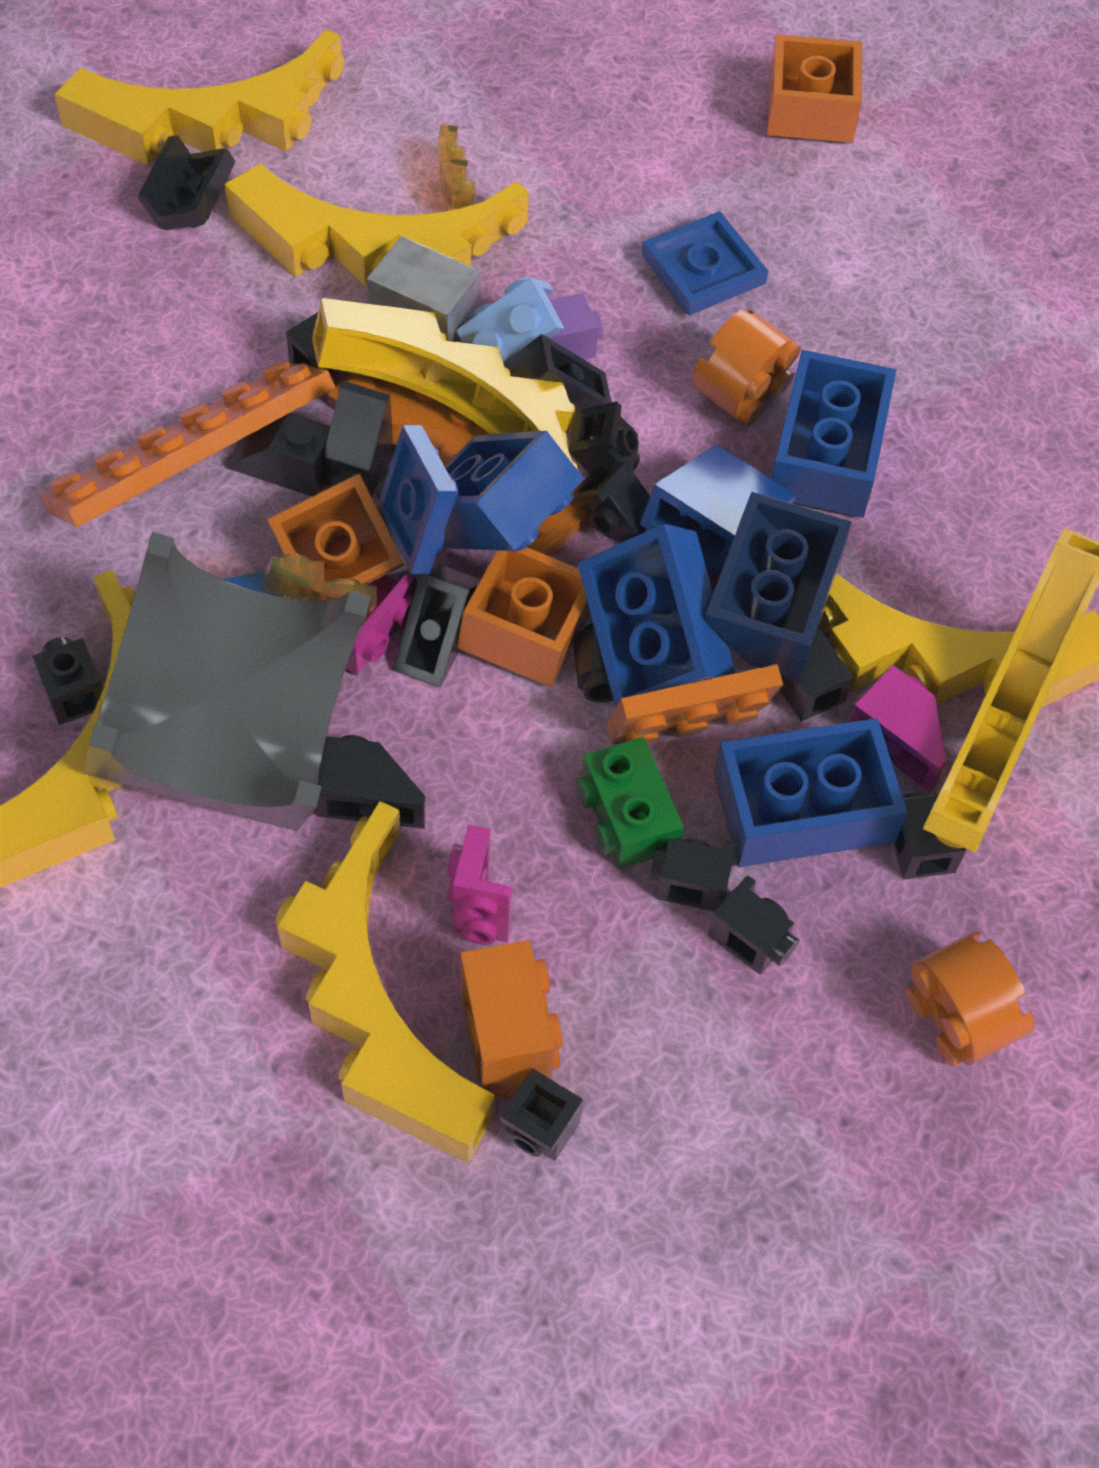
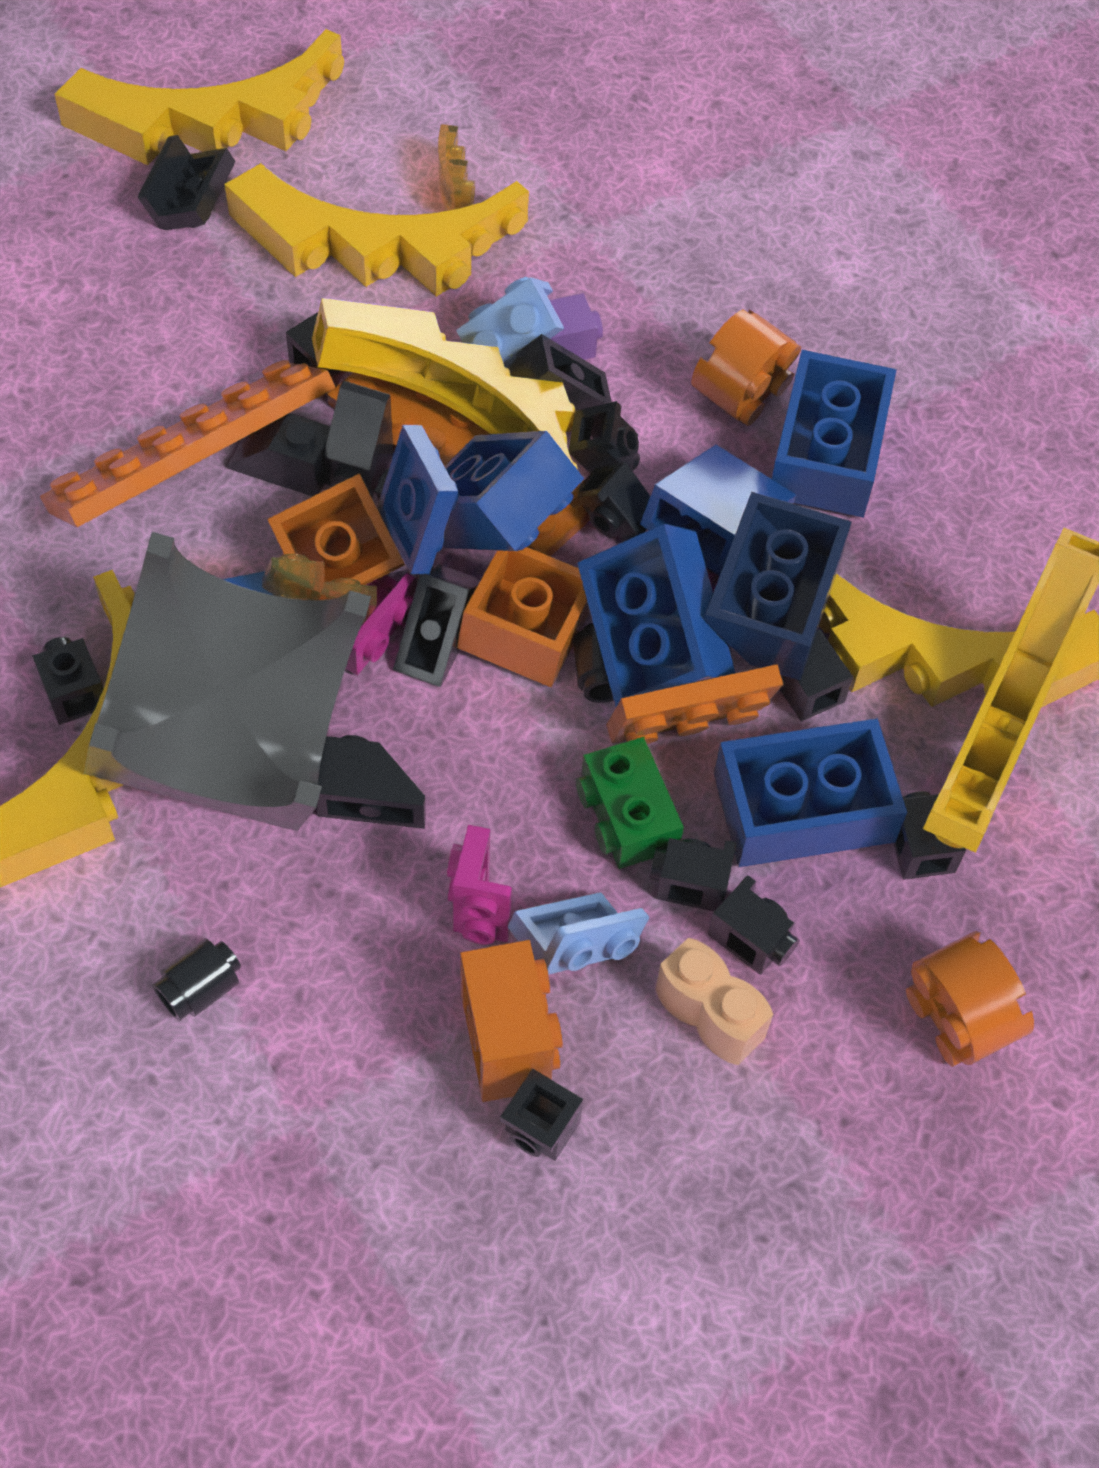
(197, 979): none -> black brick
(393, 1071): yellow arch -> none
(426, 281): flat silver piece -> none
(578, 931): none -> light blue bracket
(701, 993): none -> light nougat brick
(704, 263): blue plate -> none
(814, 88): orange brick -> none
(908, 724): dark pink slope -> none

